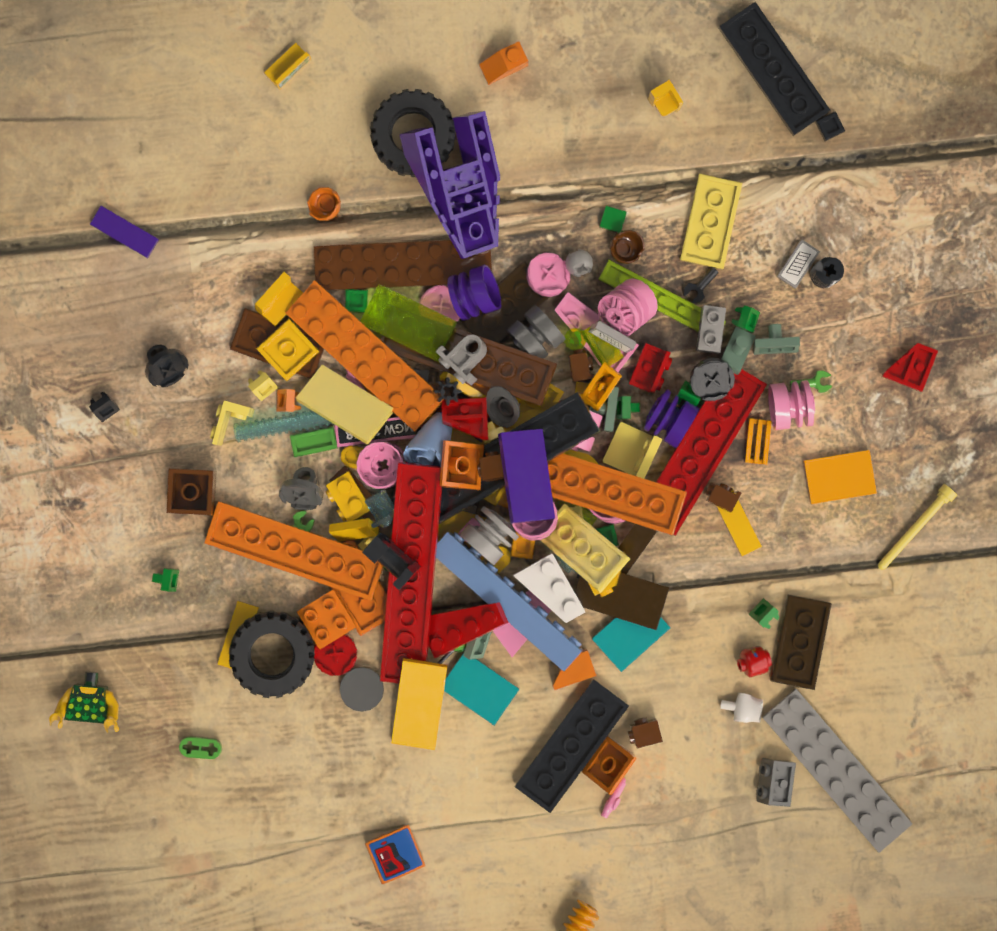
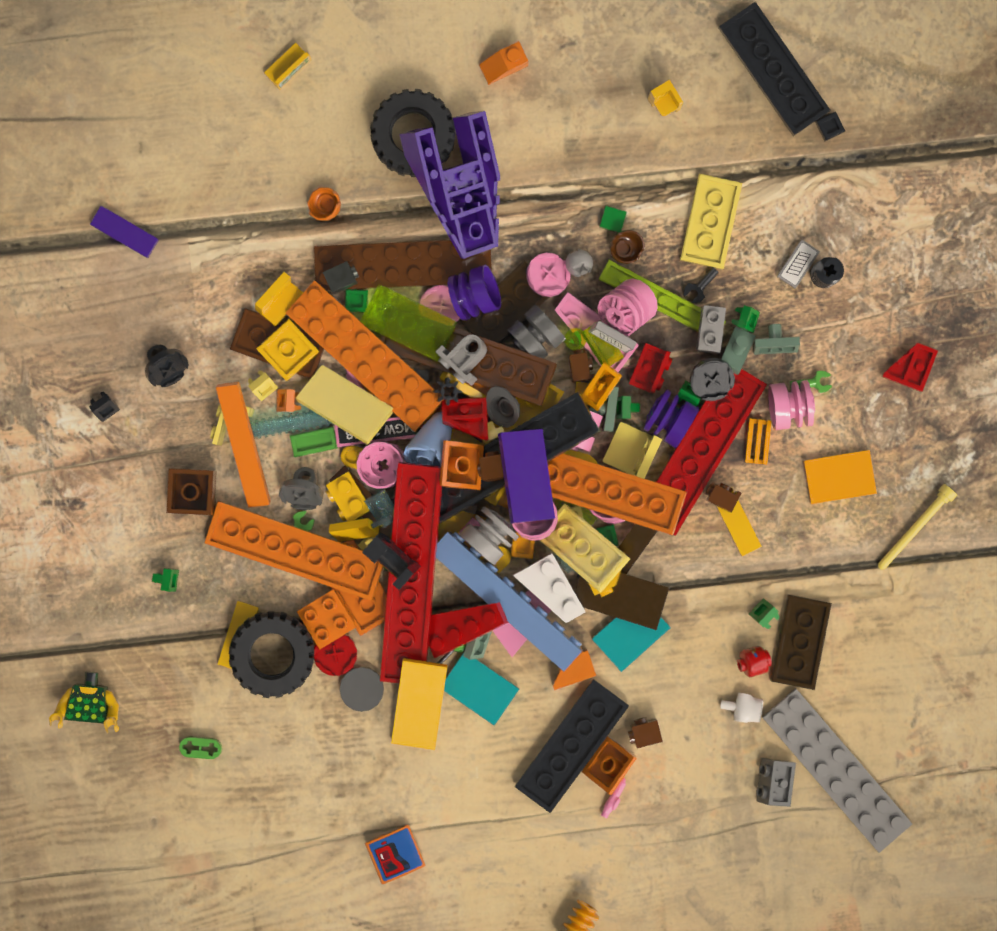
(243, 444): none -> orange tile
(341, 277): none -> pearl dark grey brick

